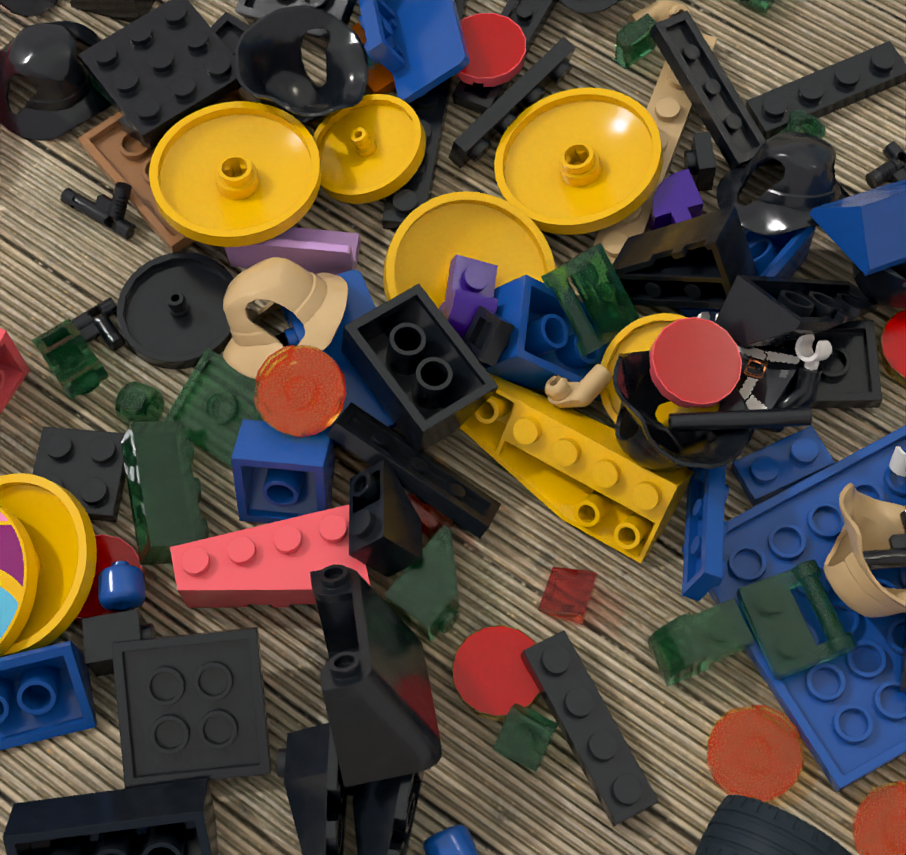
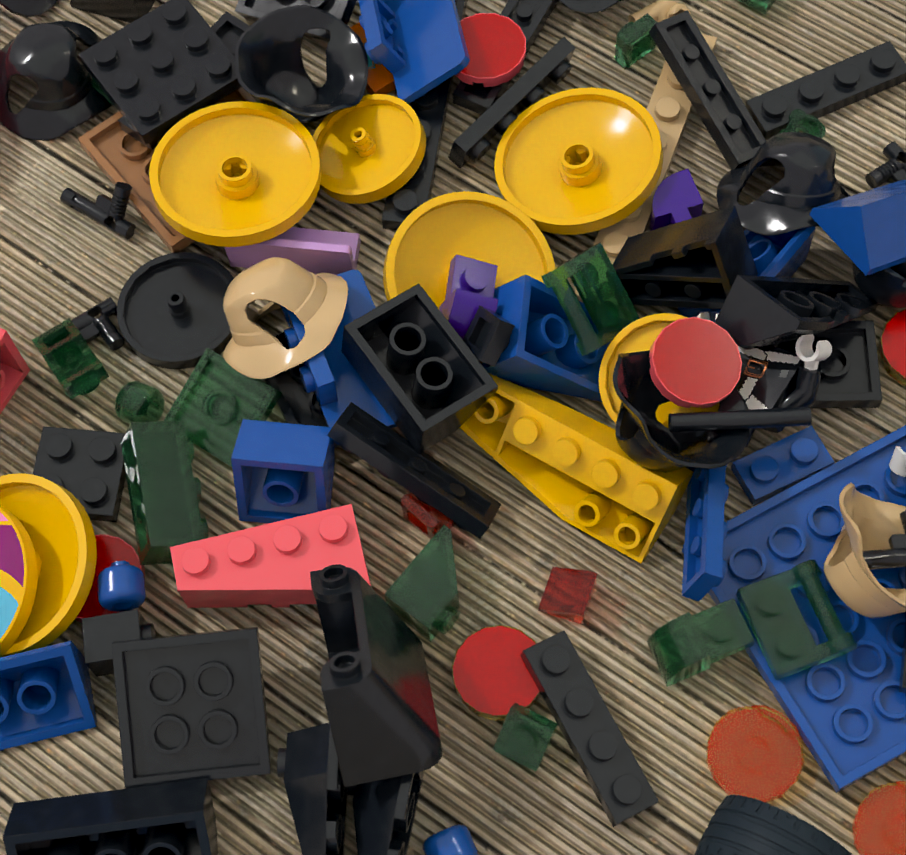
(299, 390): tile -> none
(383, 521): black slope -> none
(577, 394): tan arm -> none
(701, 161): black plate -> none

